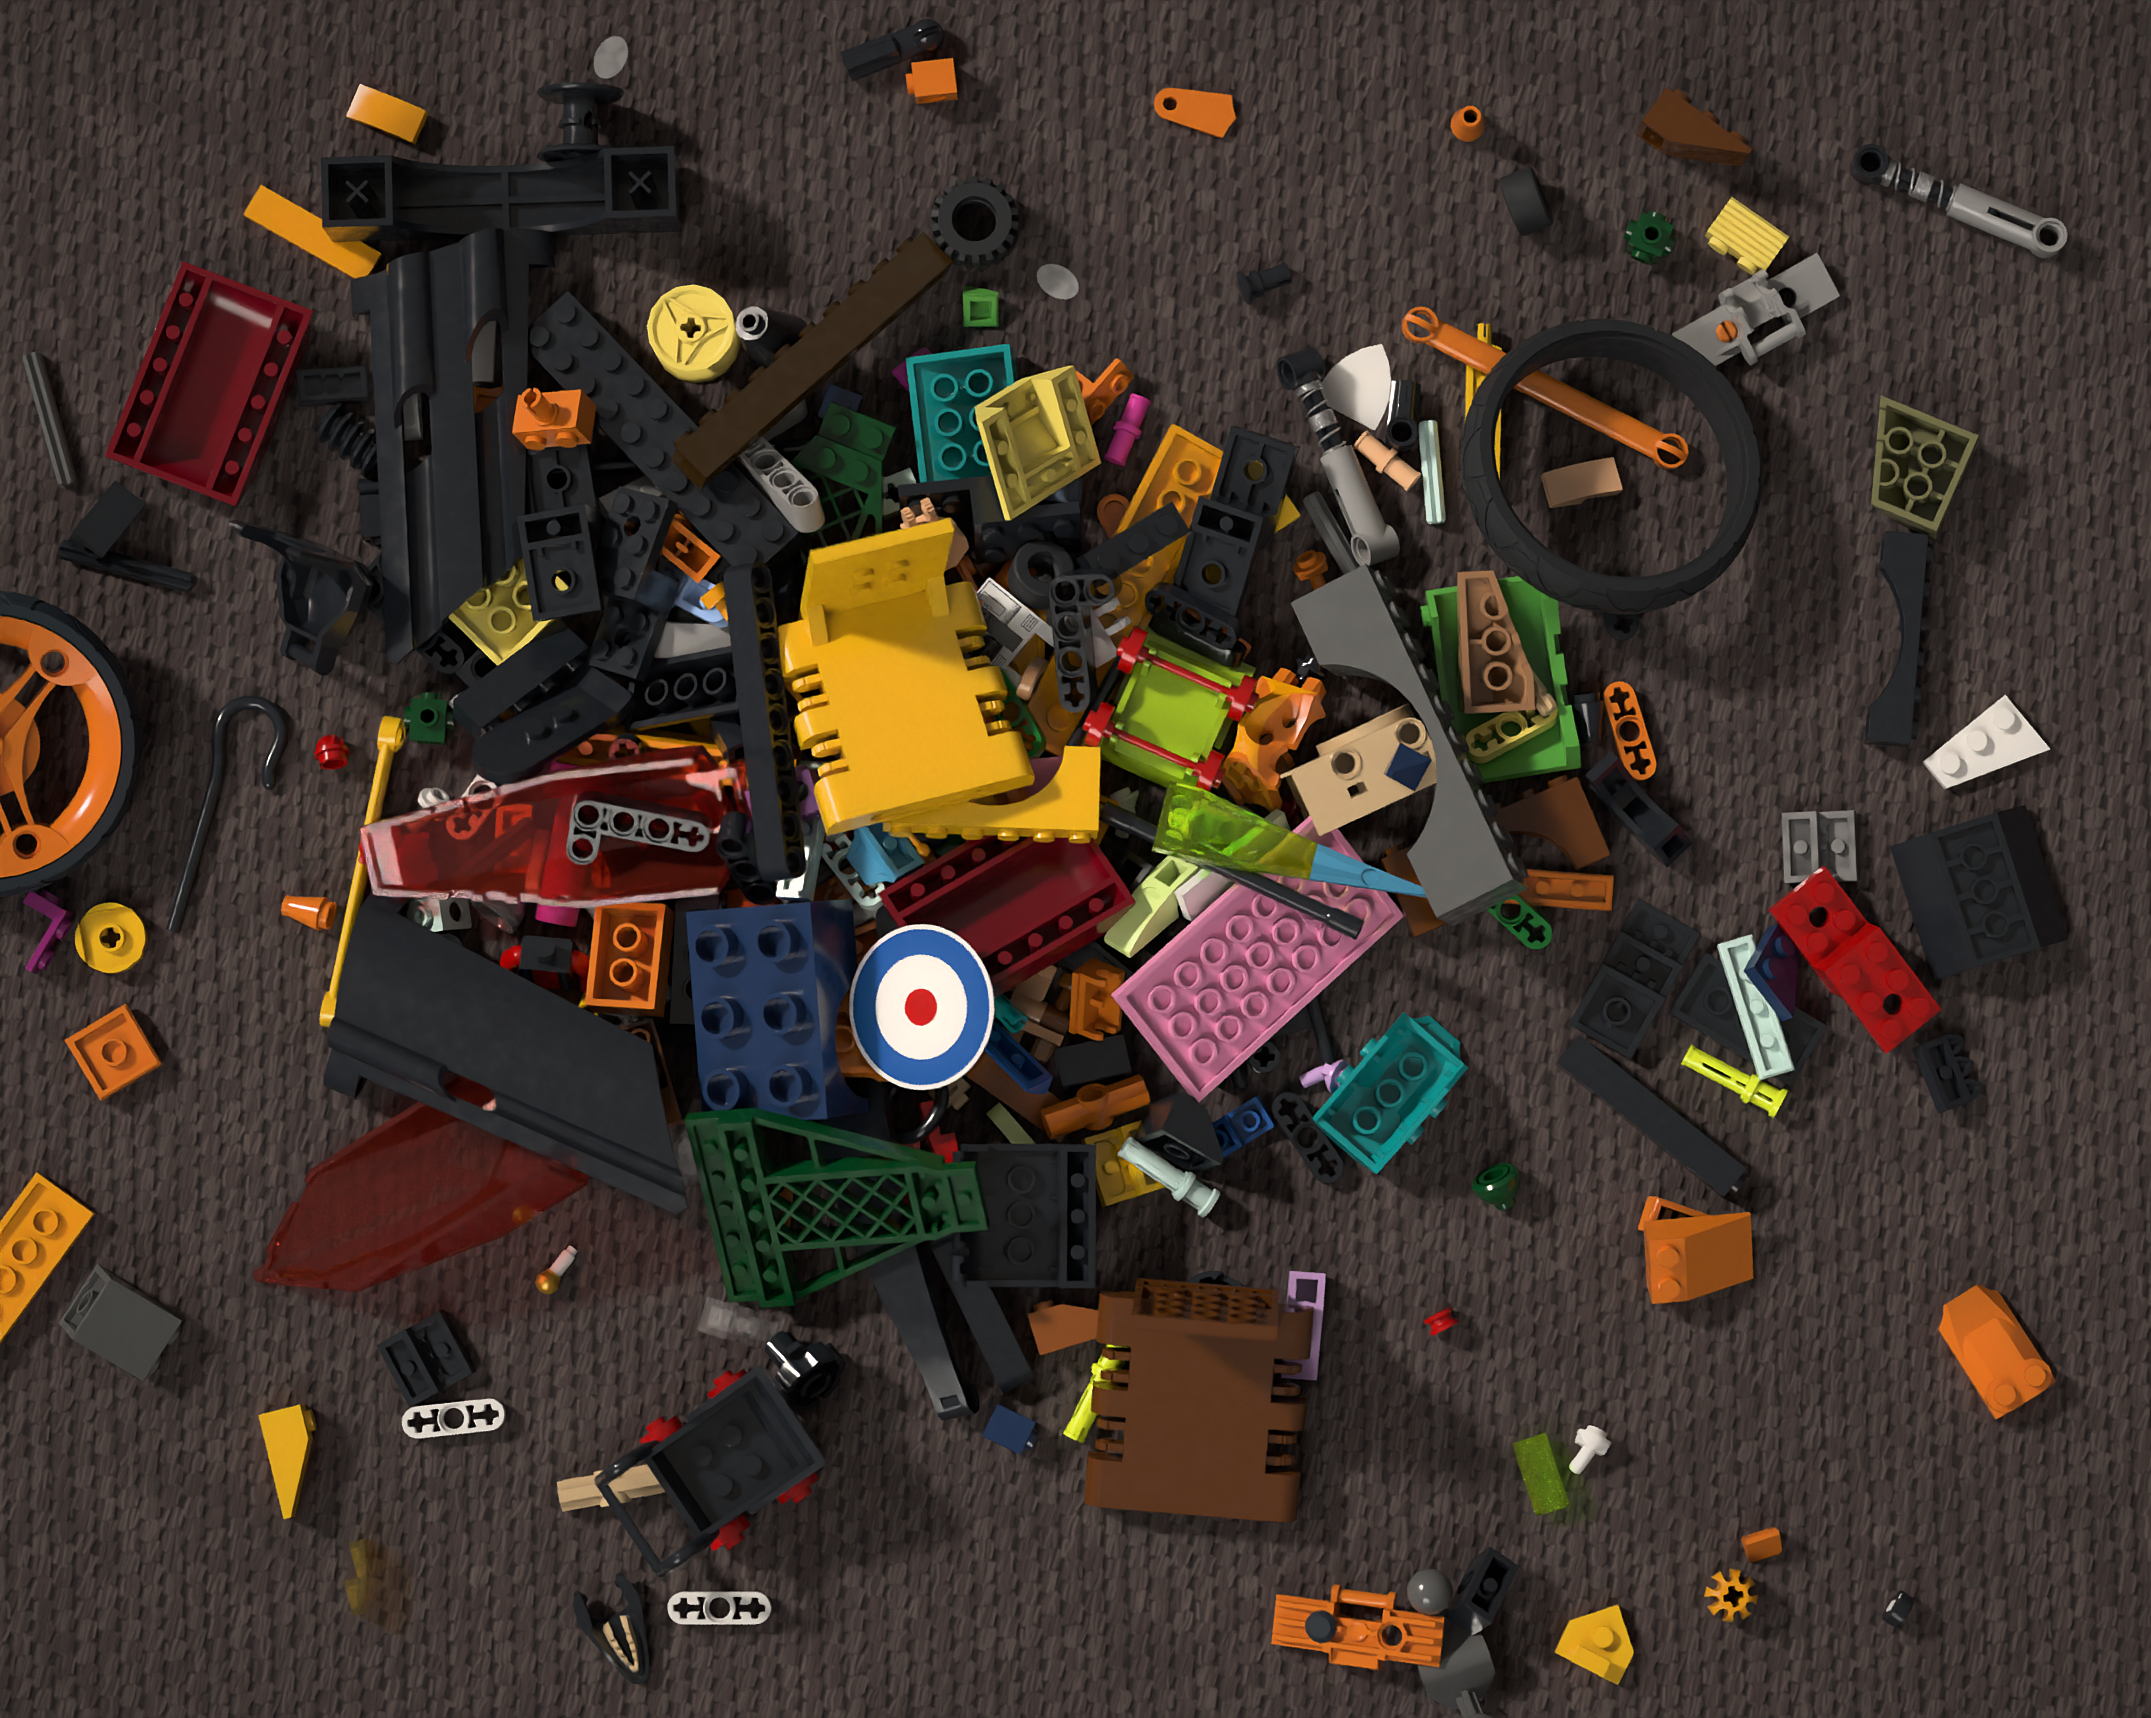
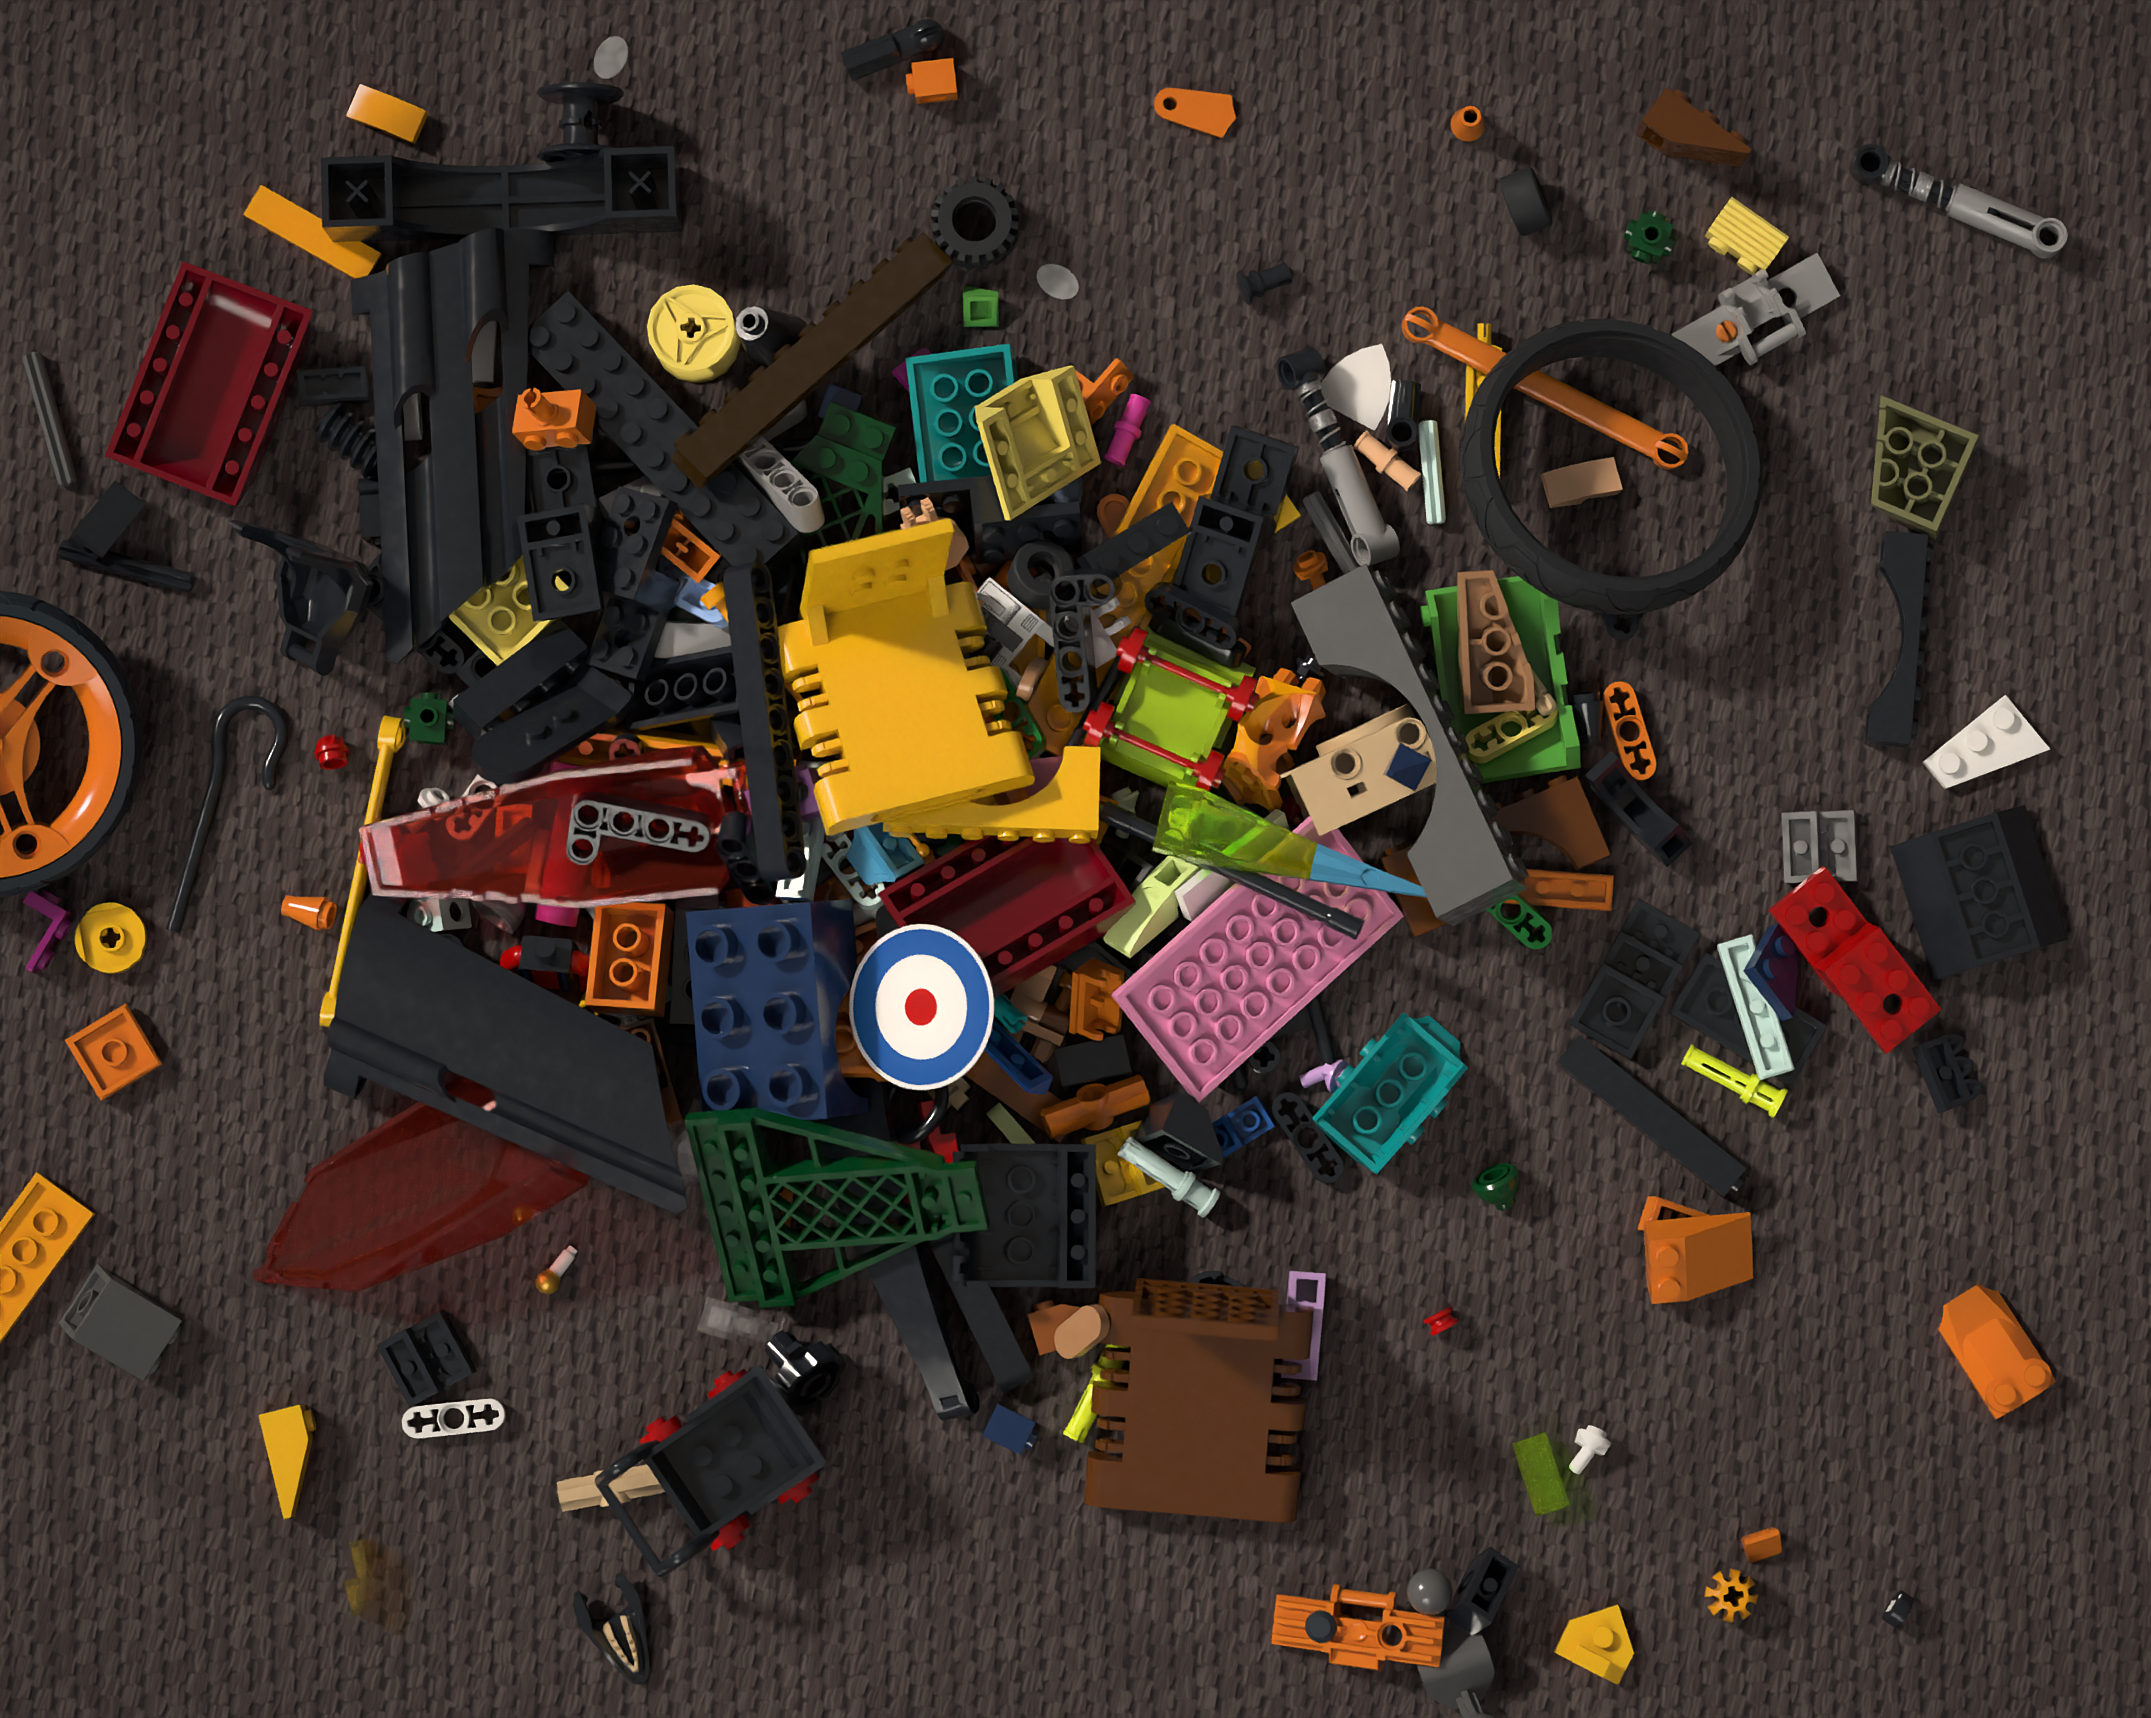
(746, 1598): white beam -> none
(1082, 1331): none -> medium nougat tile

